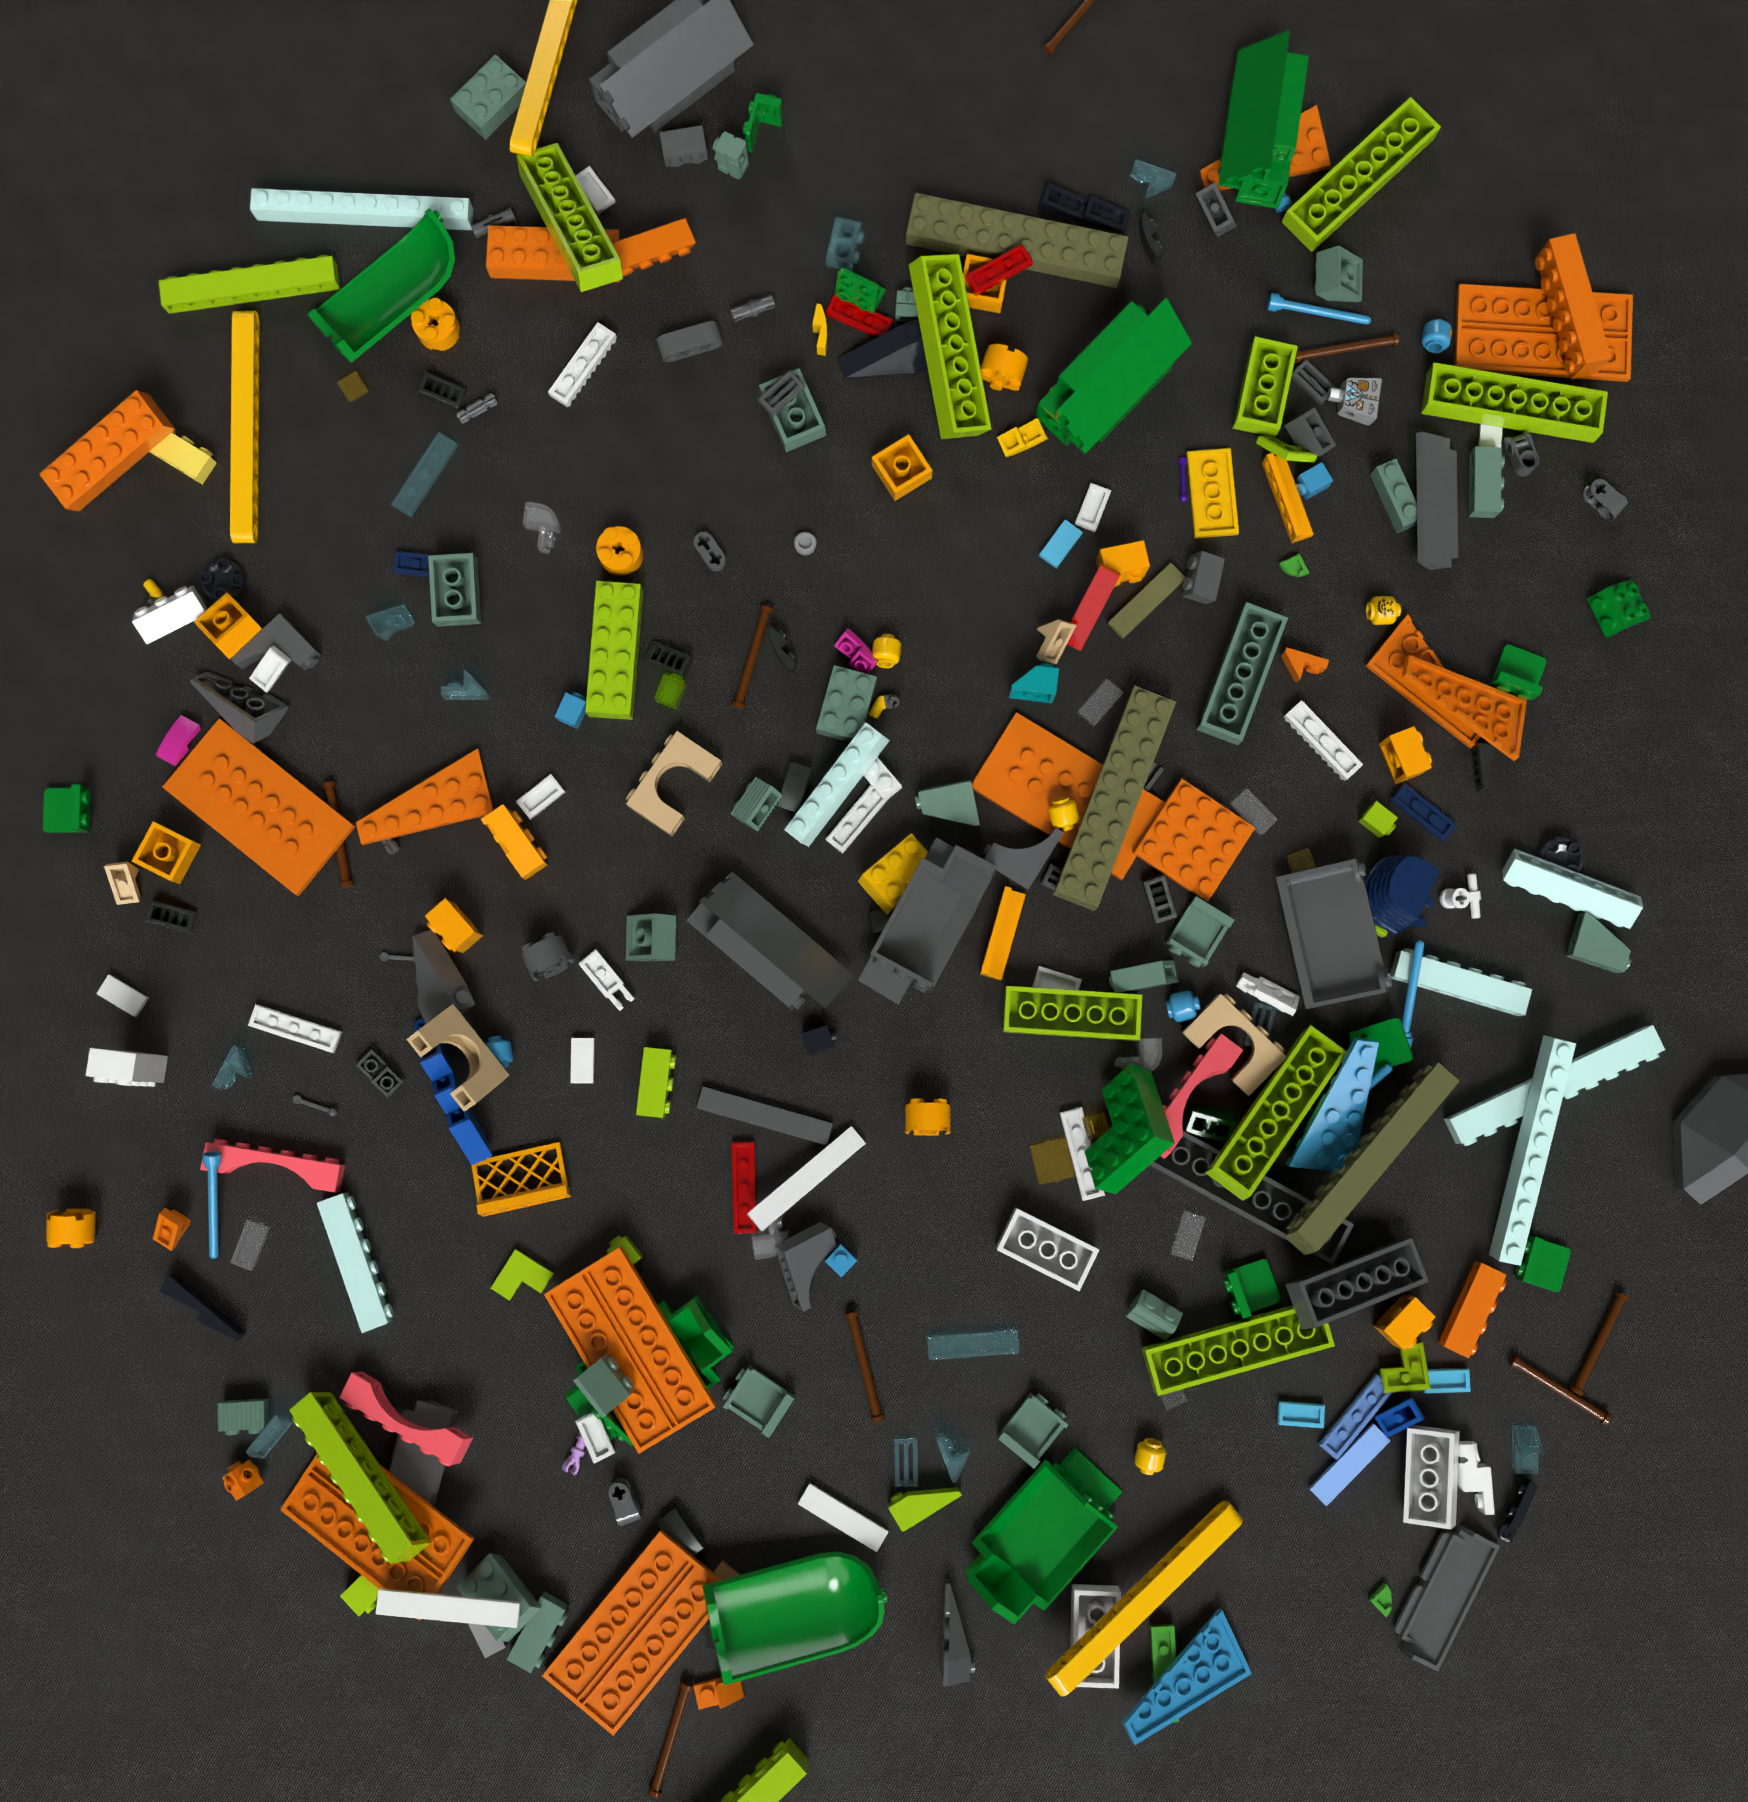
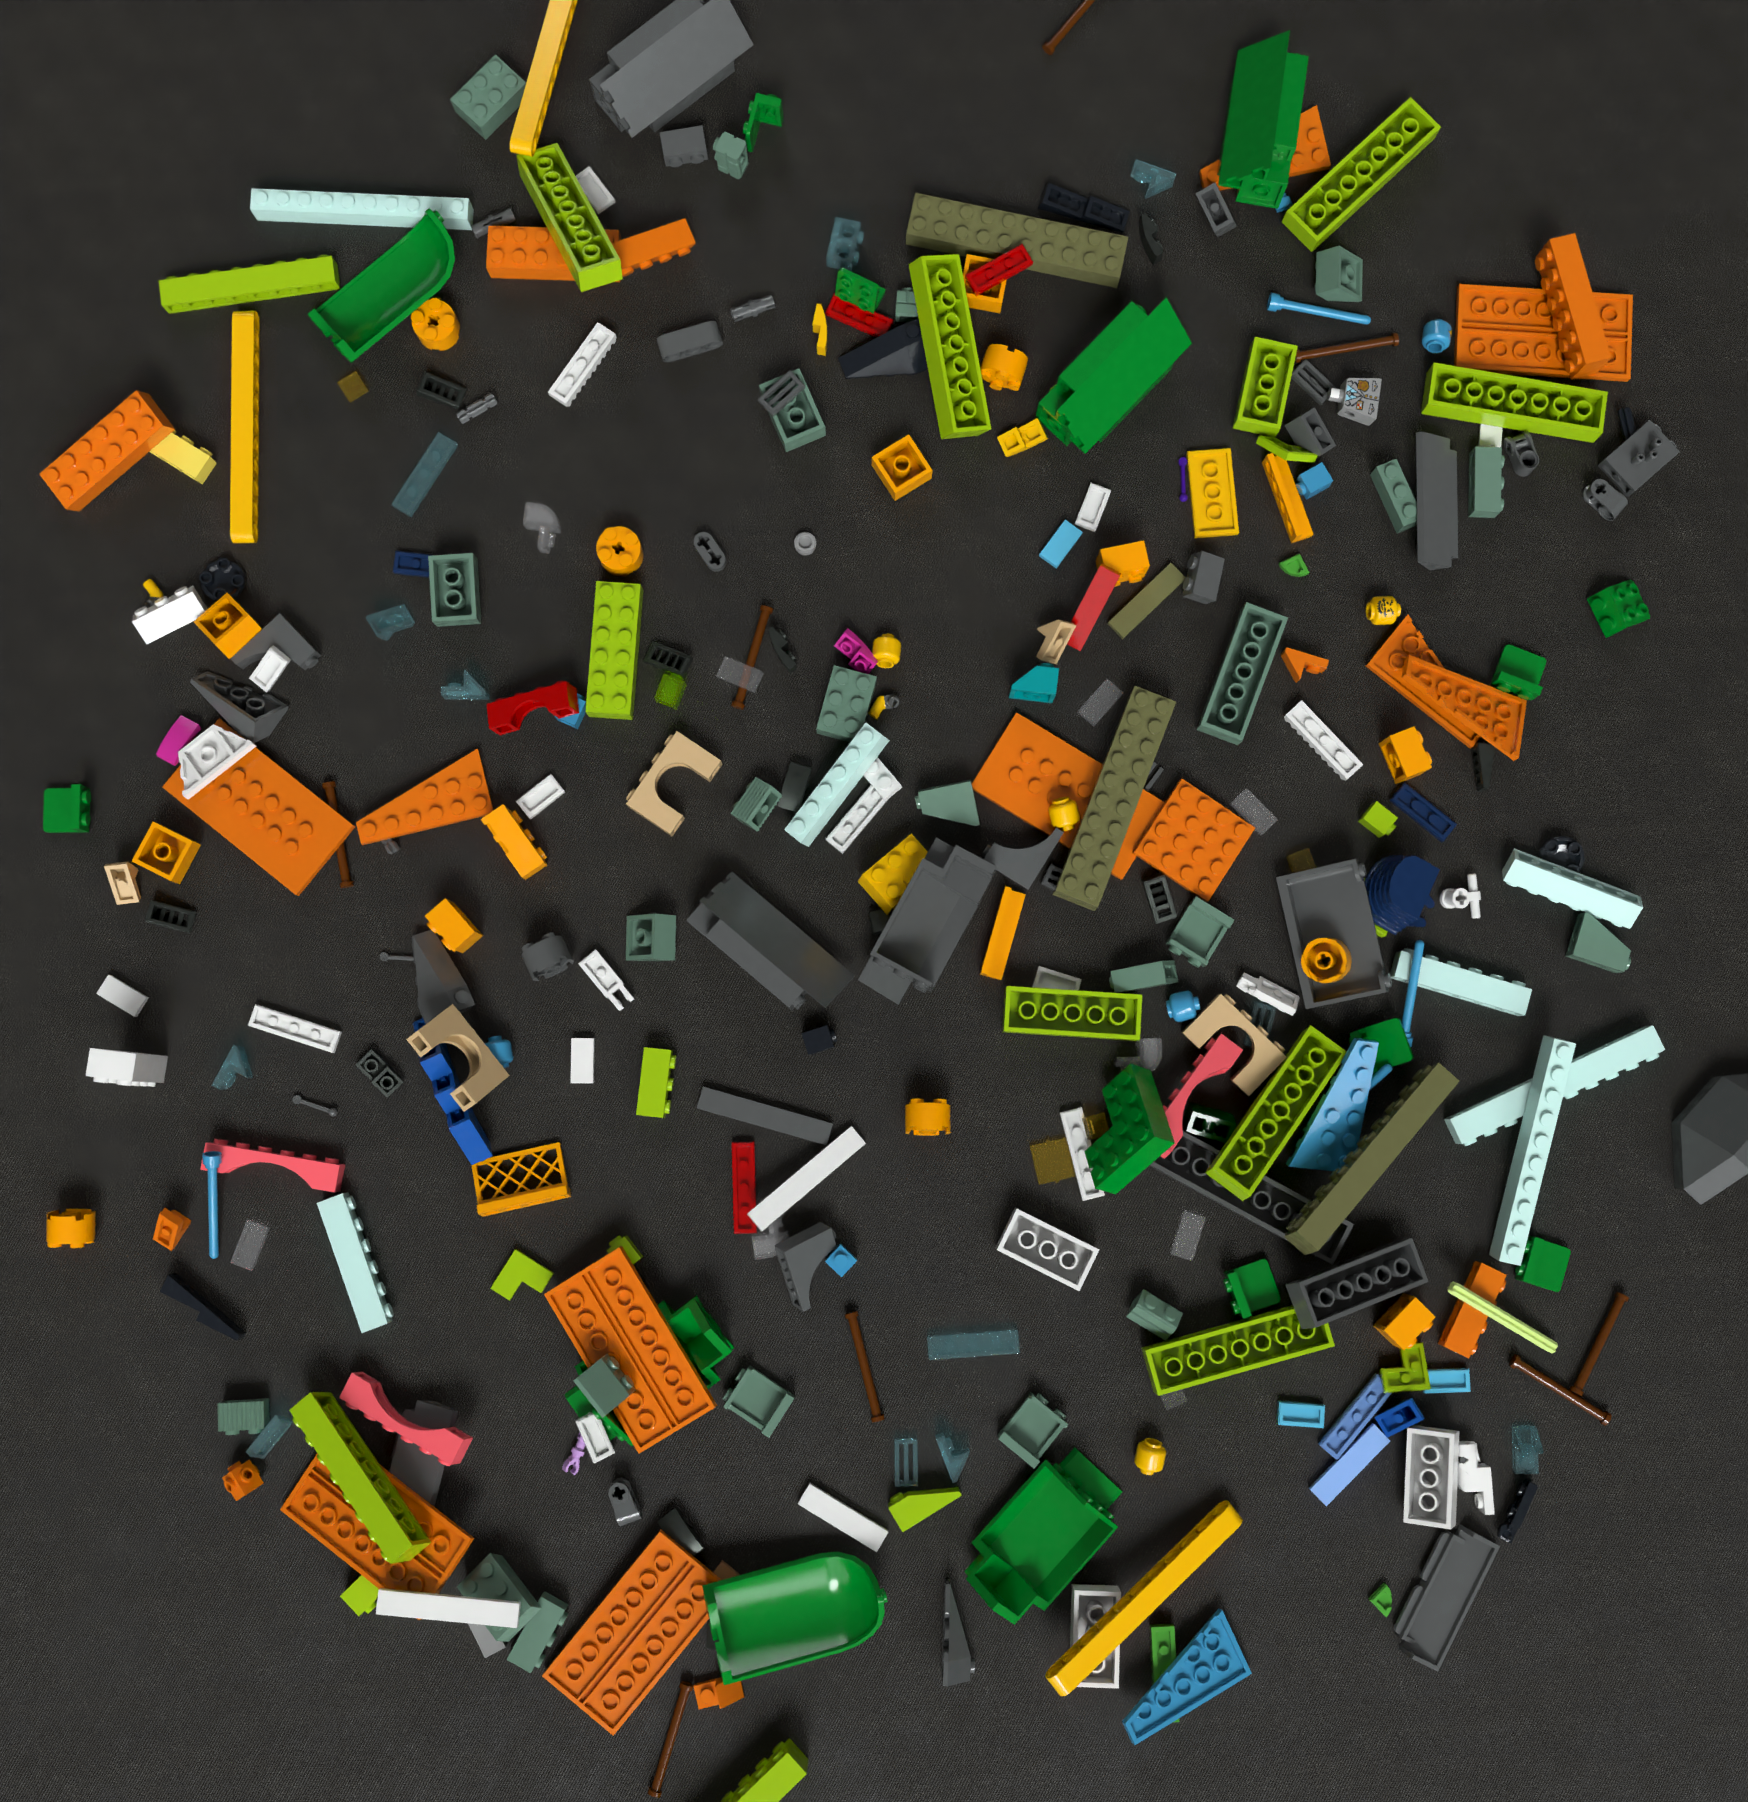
(209, 757): none -> white wing
(508, 713): none -> red arch
(739, 674): none -> clear tile
(1335, 969): none -> light orange brick
(1502, 1317): none -> yellowish green axle
(1640, 454): none -> dark grey piece

